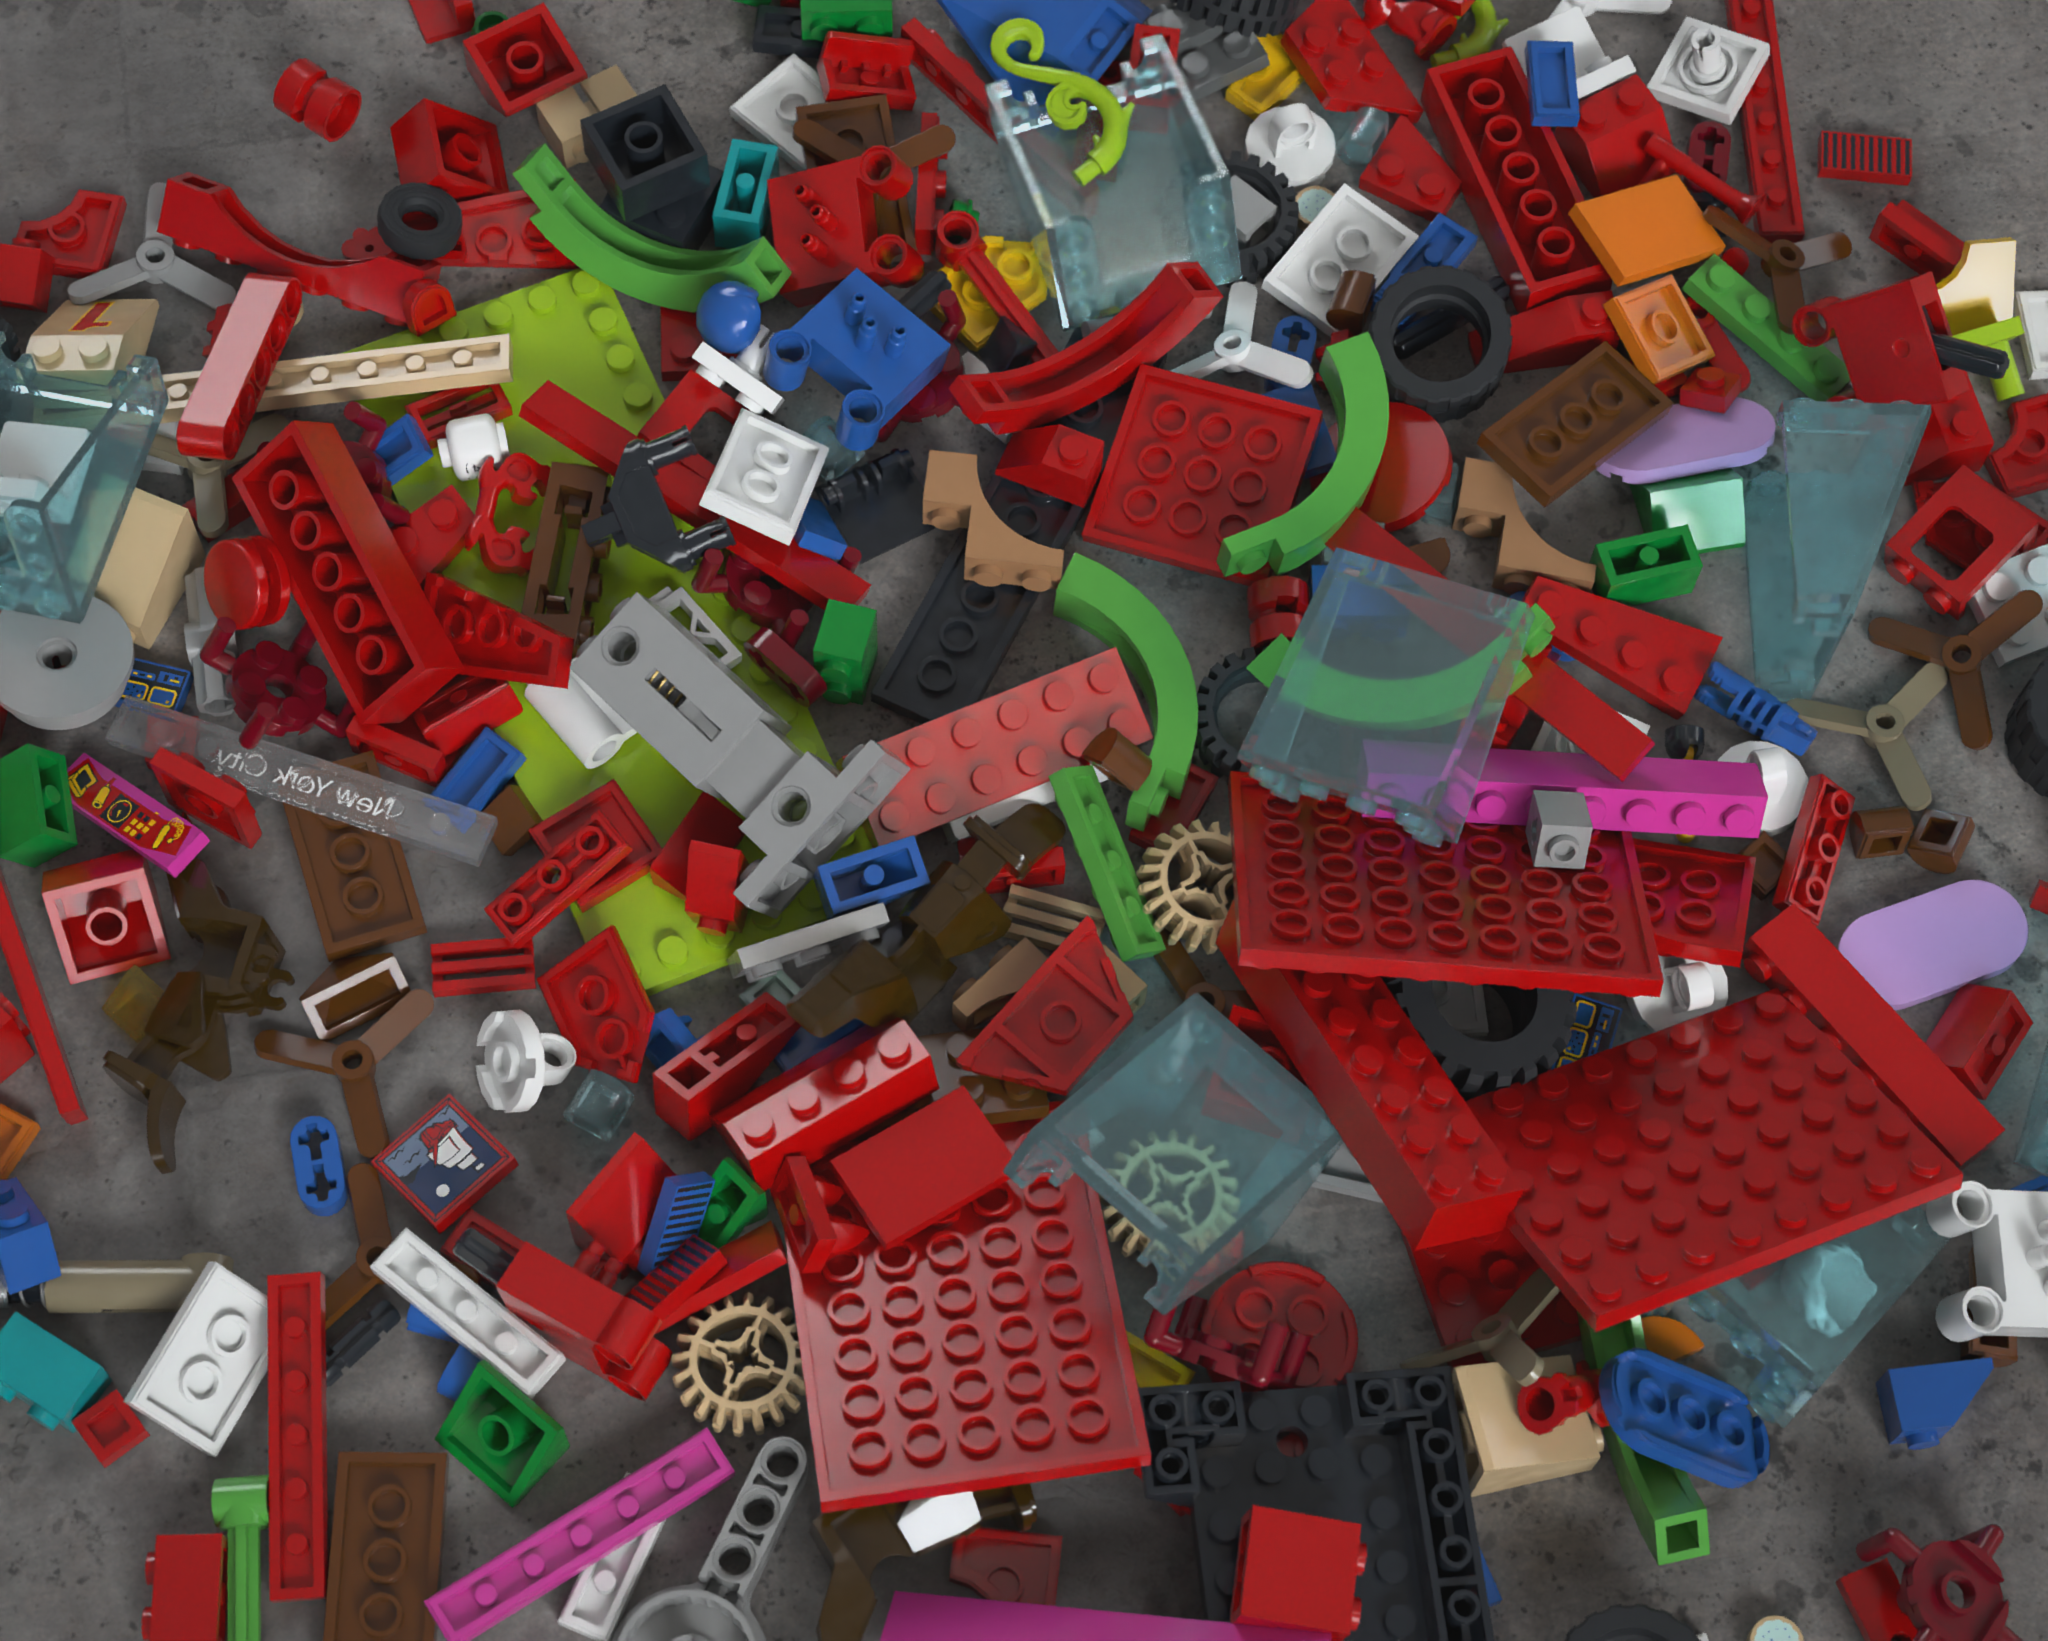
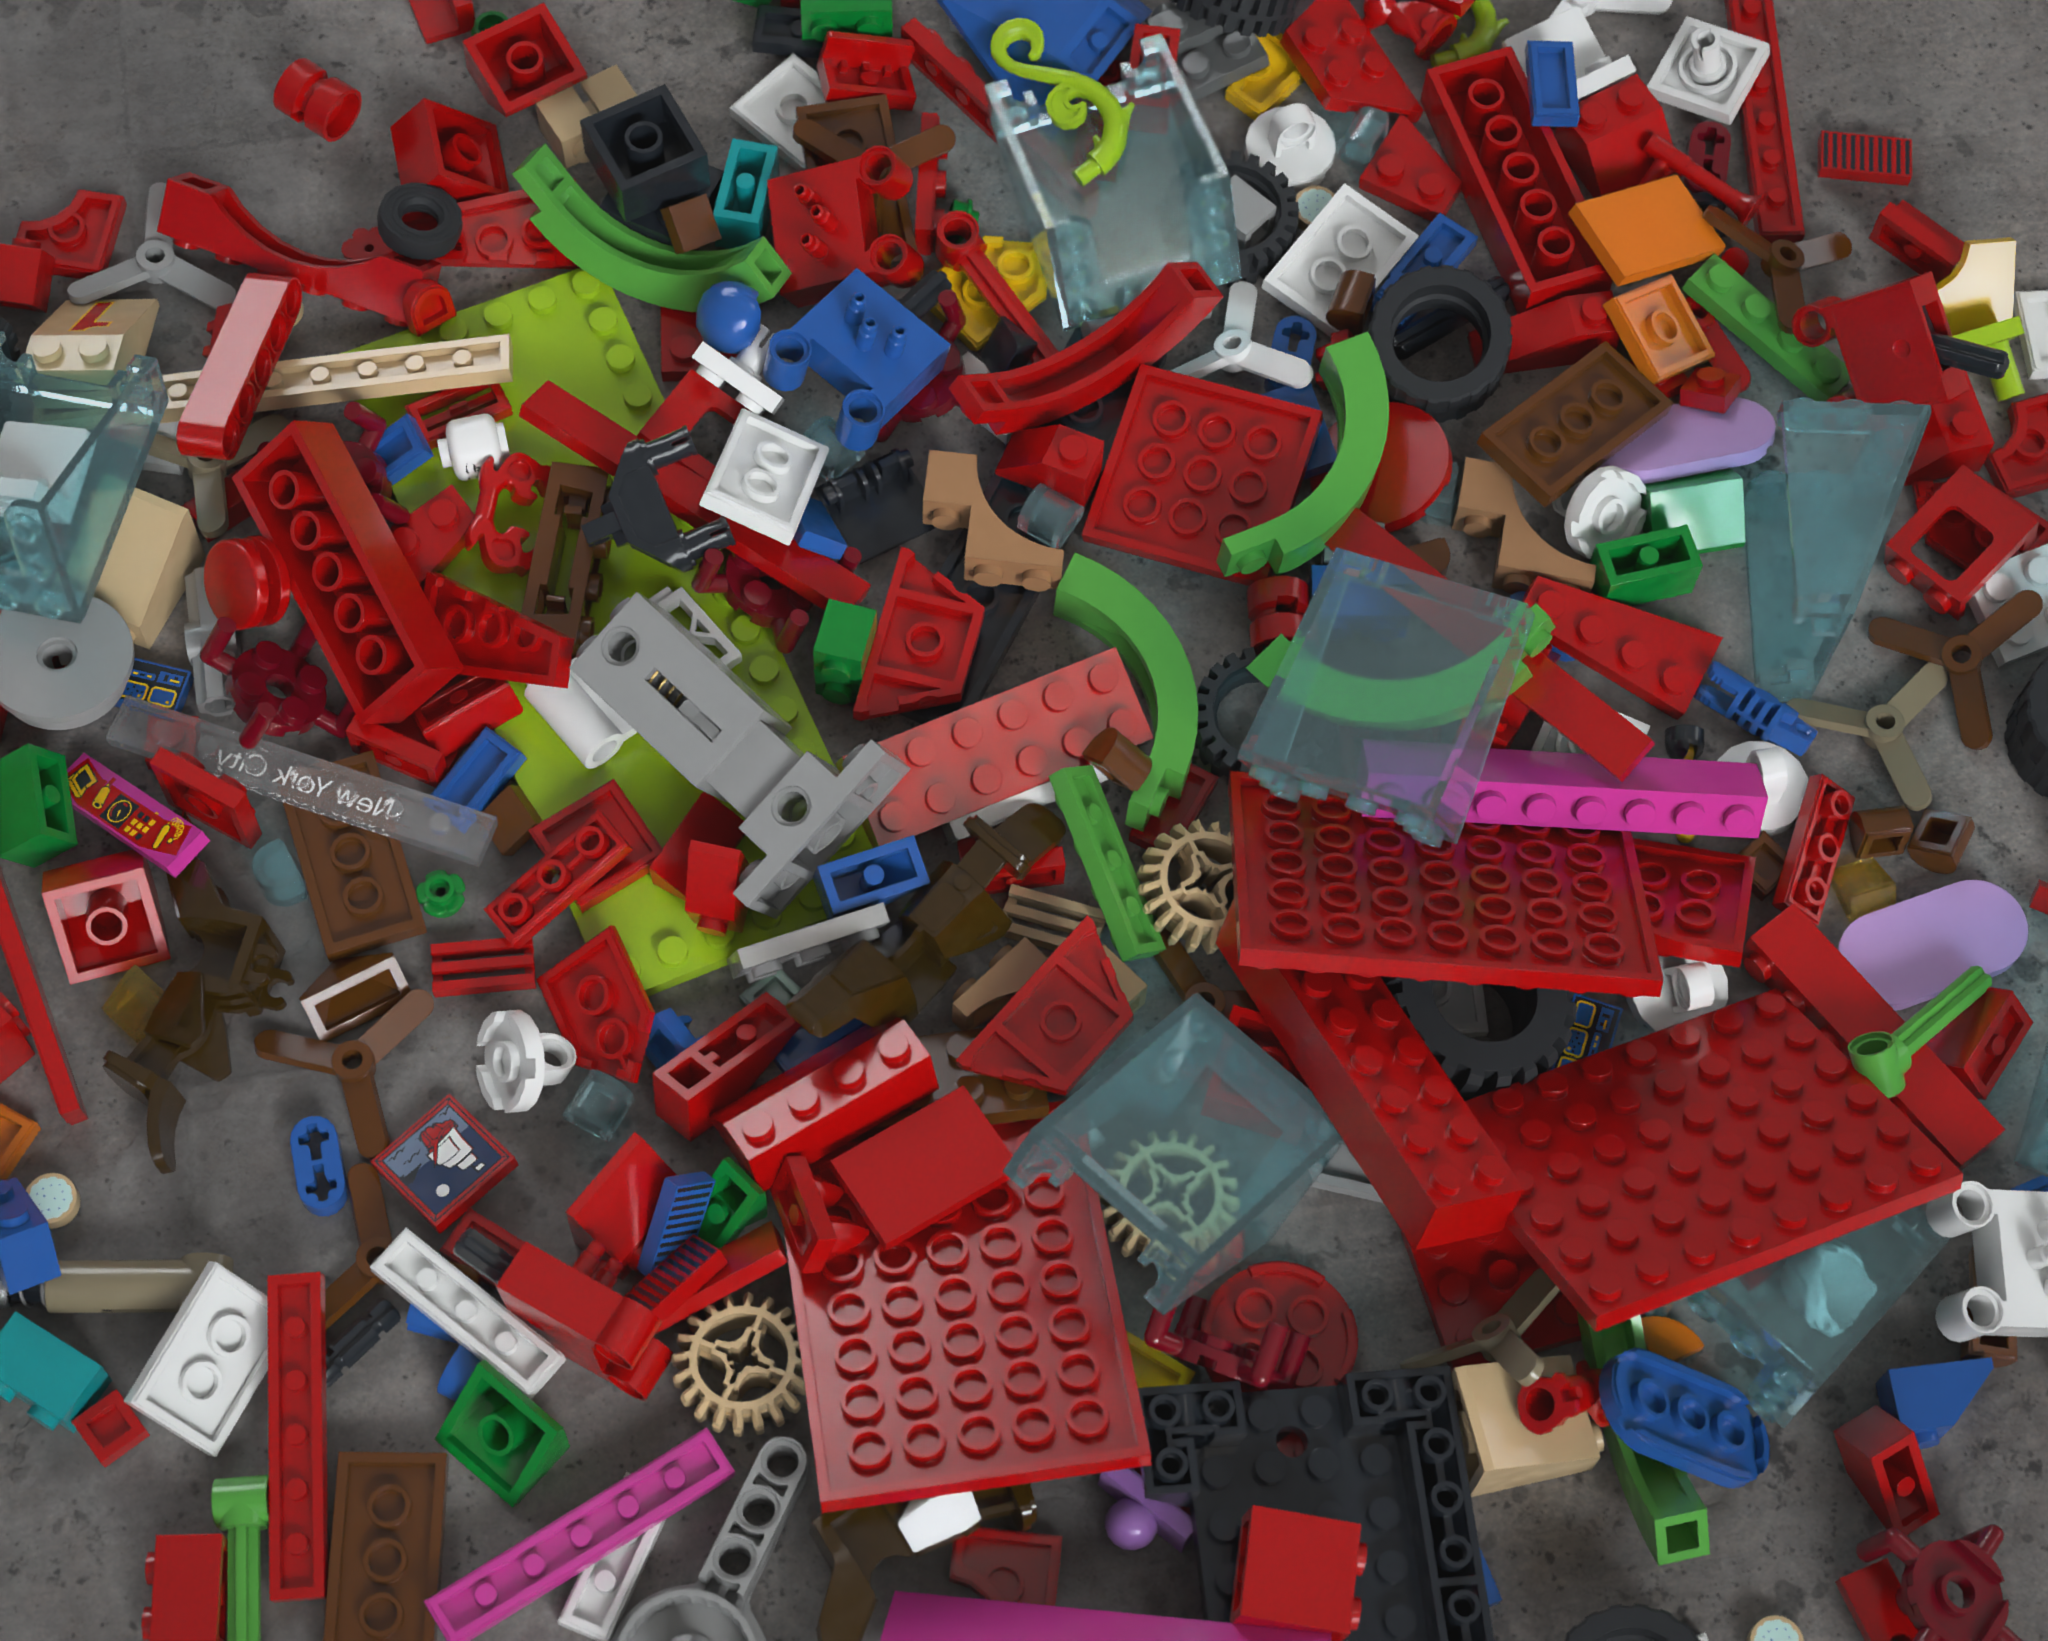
(55, 1198): none -> light aqua tile
(278, 875): none -> clear light blue brick
(444, 905): none -> green plate
(691, 224): none -> reddish brown tile
(785, 667): dark red beam -> none
(919, 644): none -> red wing
(1049, 516): none -> clear light blue brick
(1136, 1520): none -> medium lavender tile
(1558, 829): light grey brick -> none
(1602, 508): none -> white tile
(1863, 888): none -> clear yellow slope
(1888, 1056): none -> bright green axle
(1888, 1469): none -> red slope

